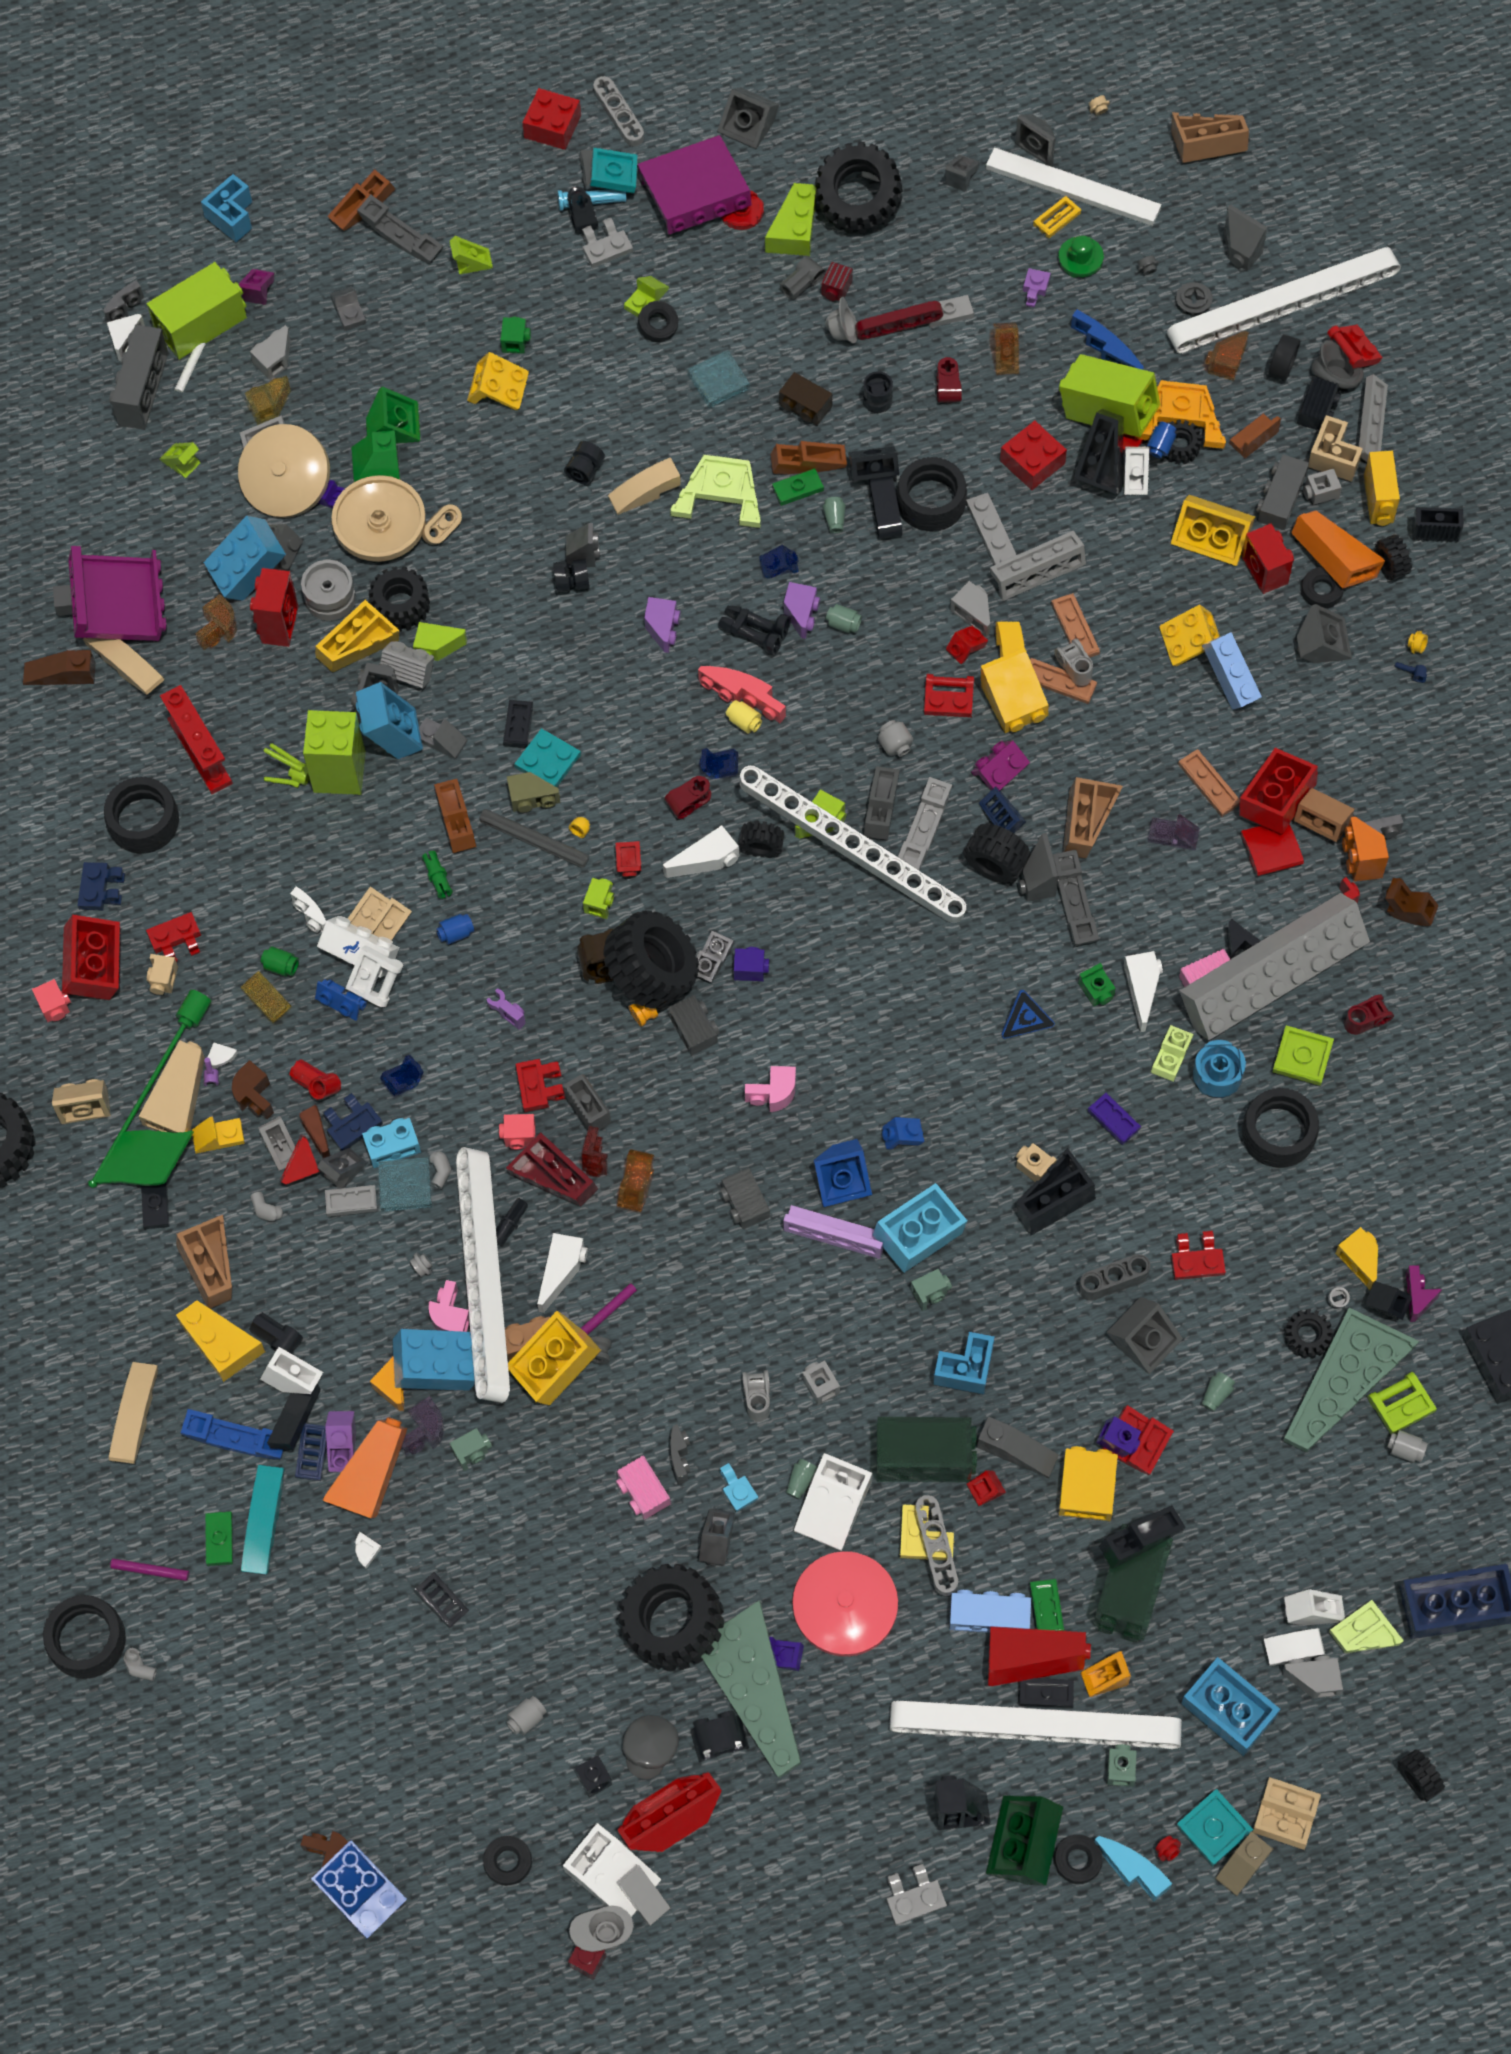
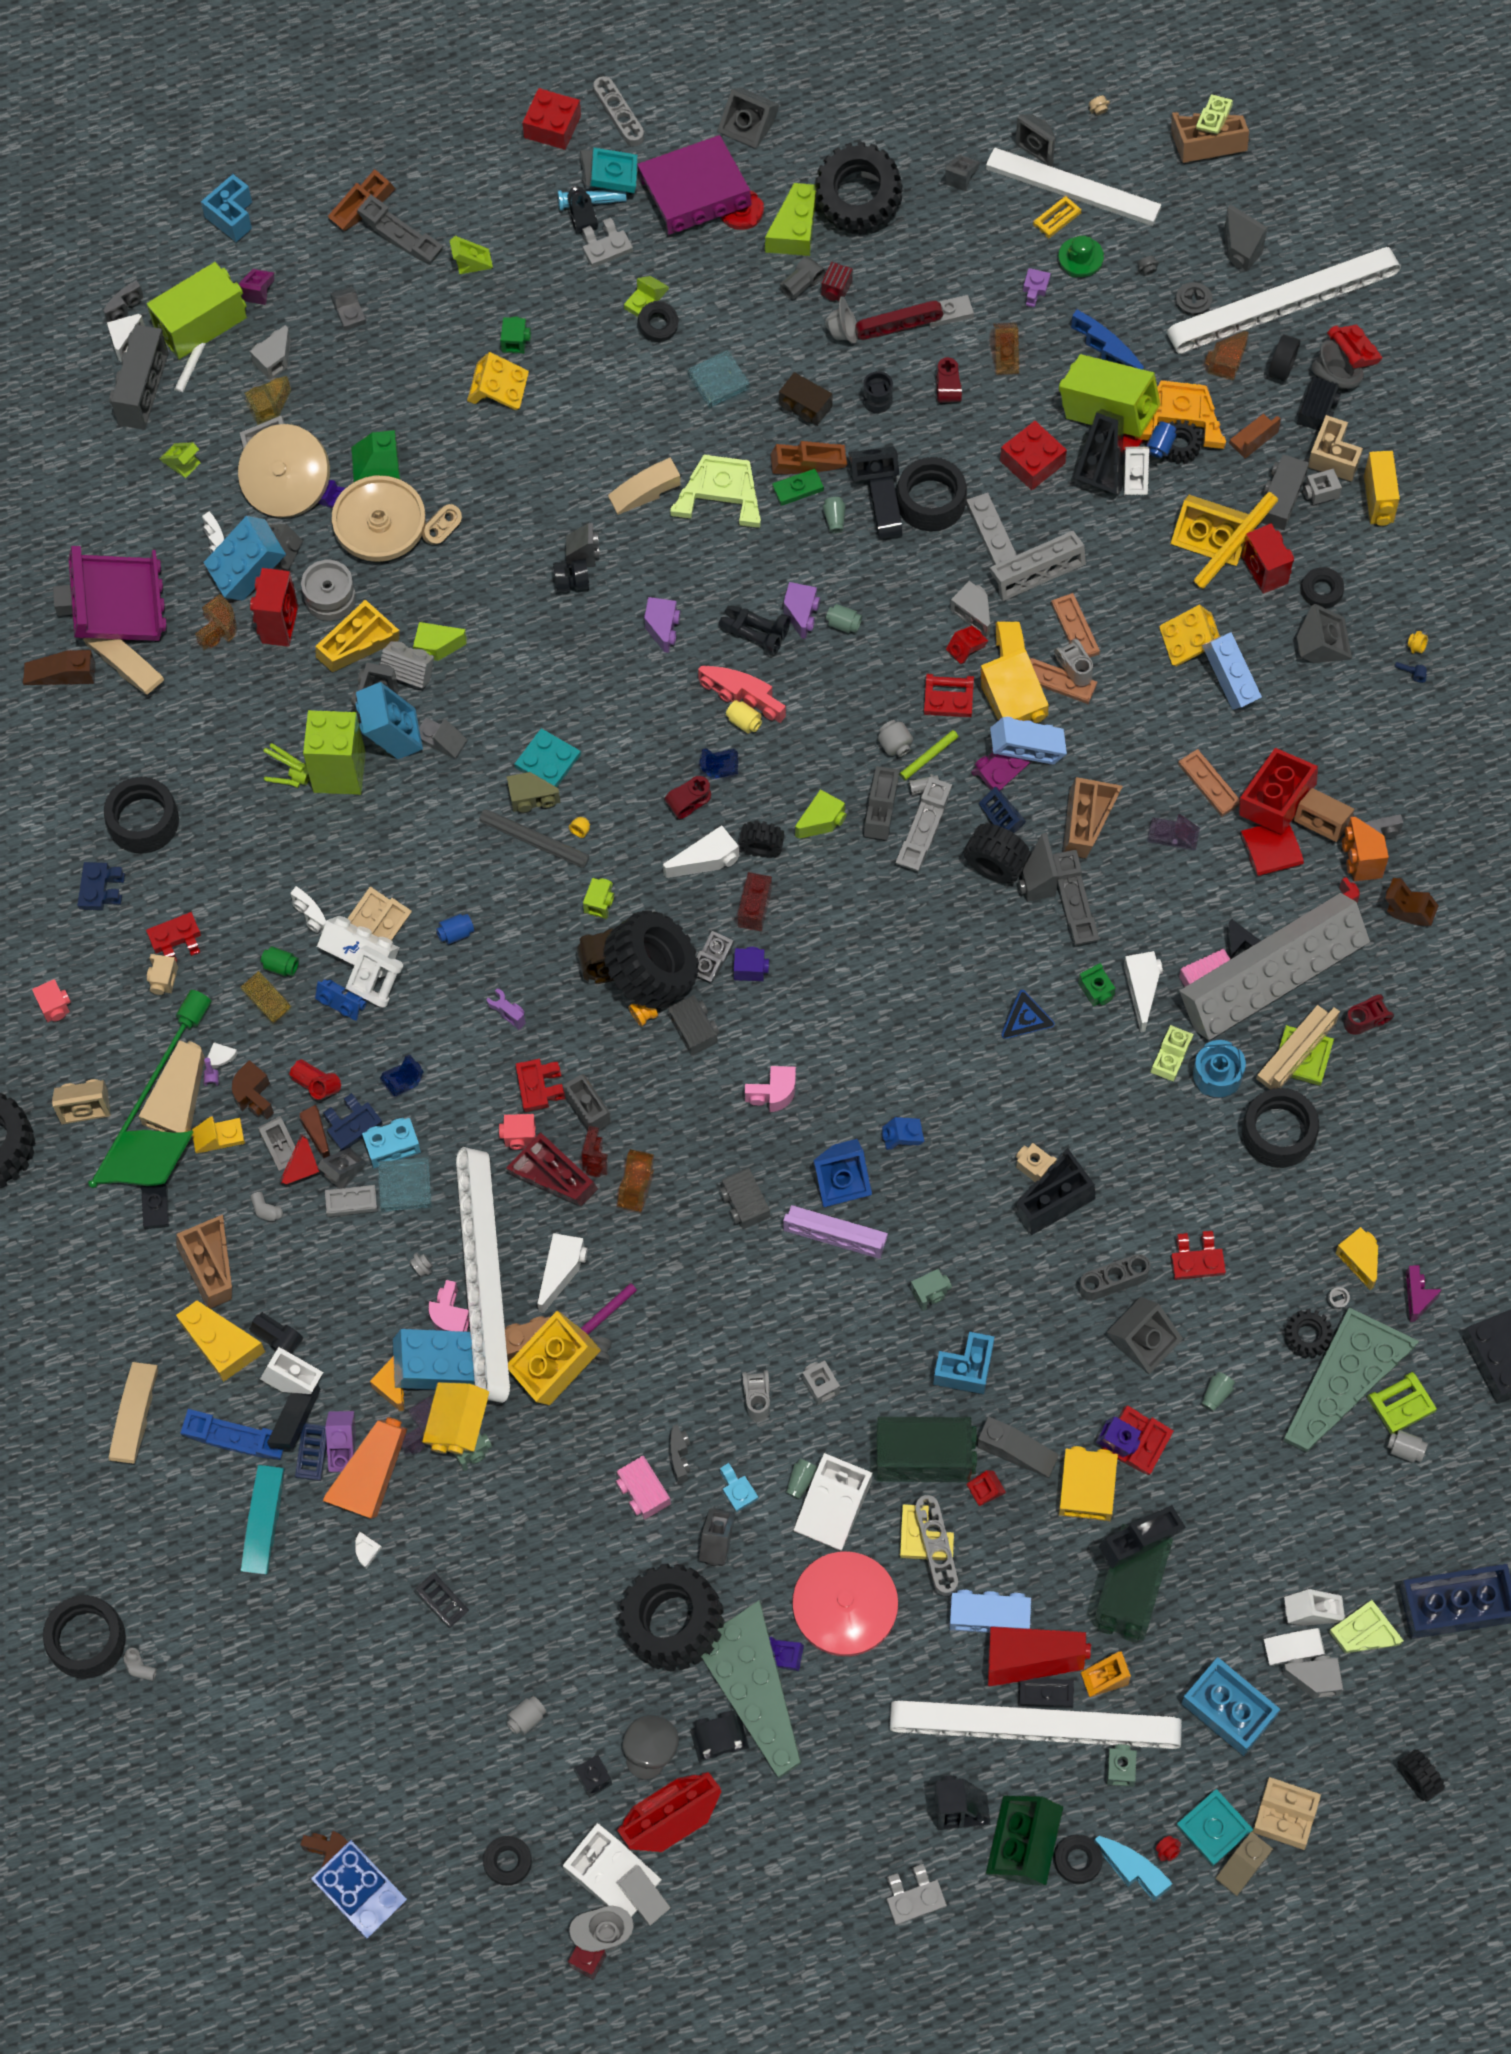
(91, 957): red brick -> none
(149, 1569): magenta bar -> none
(196, 739): red fence -> none
(212, 530): none -> white slope
(219, 1538): green plate -> none
(394, 412): green slope -> none
(398, 582): black tyre -> none
(437, 874): green pin -> none
(442, 1167): light grey arm -> none
(455, 815): dark orange slope -> none
(455, 1417): none -> yellow brick
(509, 1221): black axle -> none
(518, 723): black plate -> none
(585, 460): black wheel -> none
(628, 858): red bracket -> none
(755, 901): none -> clear red brick
(778, 561): clear blue bracket -> none
(858, 854): white beam -> none
(918, 786): none -> light grey pin
(920, 1227): medium azure brick -> none
(928, 755): none -> lime bar
(1028, 740): none -> light blue brick
(1046, 1605): green plate -> none
(1114, 1118): dark purple plate -> none
(1214, 114): none -> yellowish green slope
(1235, 540): none -> yellow axle
(1298, 1047): none -> tan fence
(1336, 550): orange slope -> none
(1372, 416): light grey plate -> none
(1388, 1300): black brick -> none
(1395, 555): black tyre -> none
(1437, 524): black brick -> none

